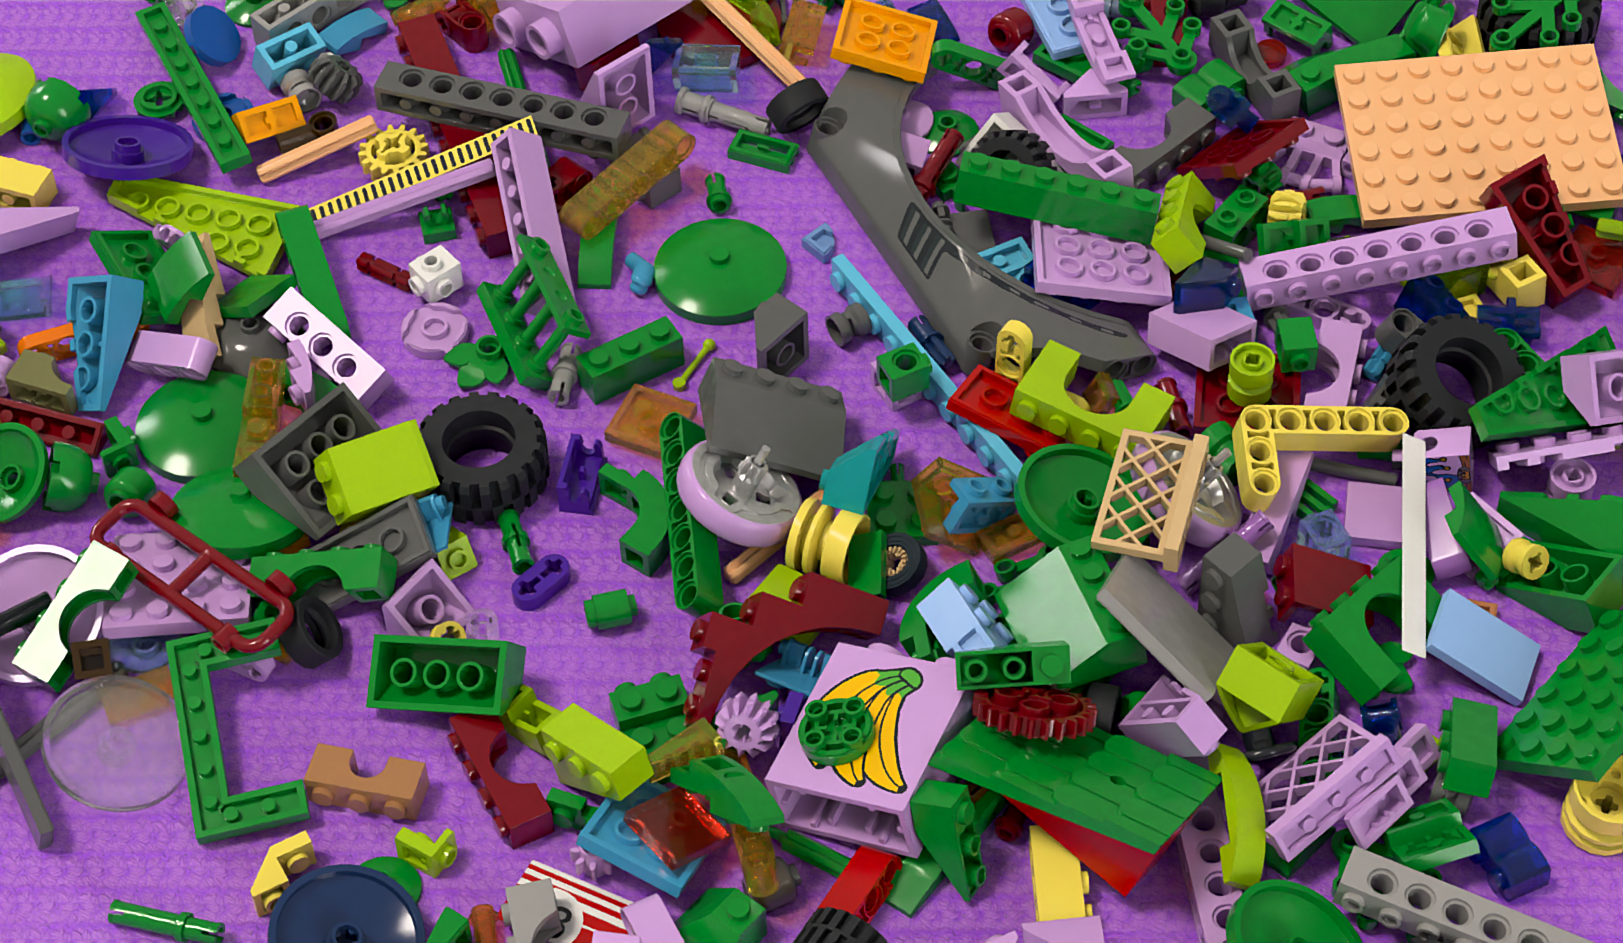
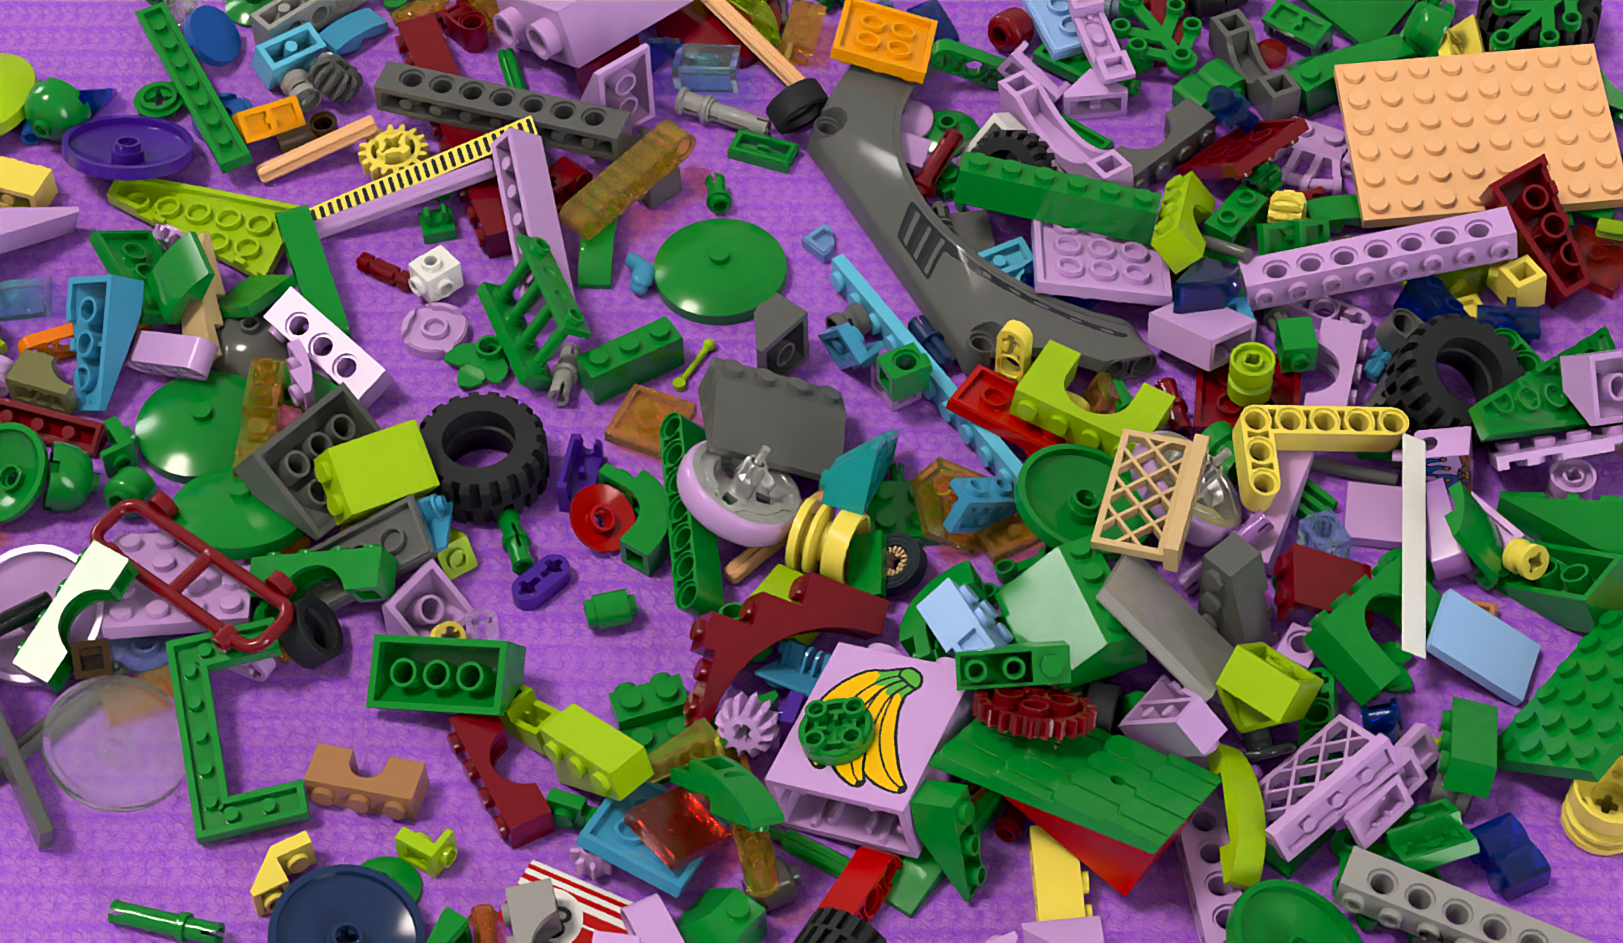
(612, 511): none -> red dish
(847, 348): none -> dark azure bracket

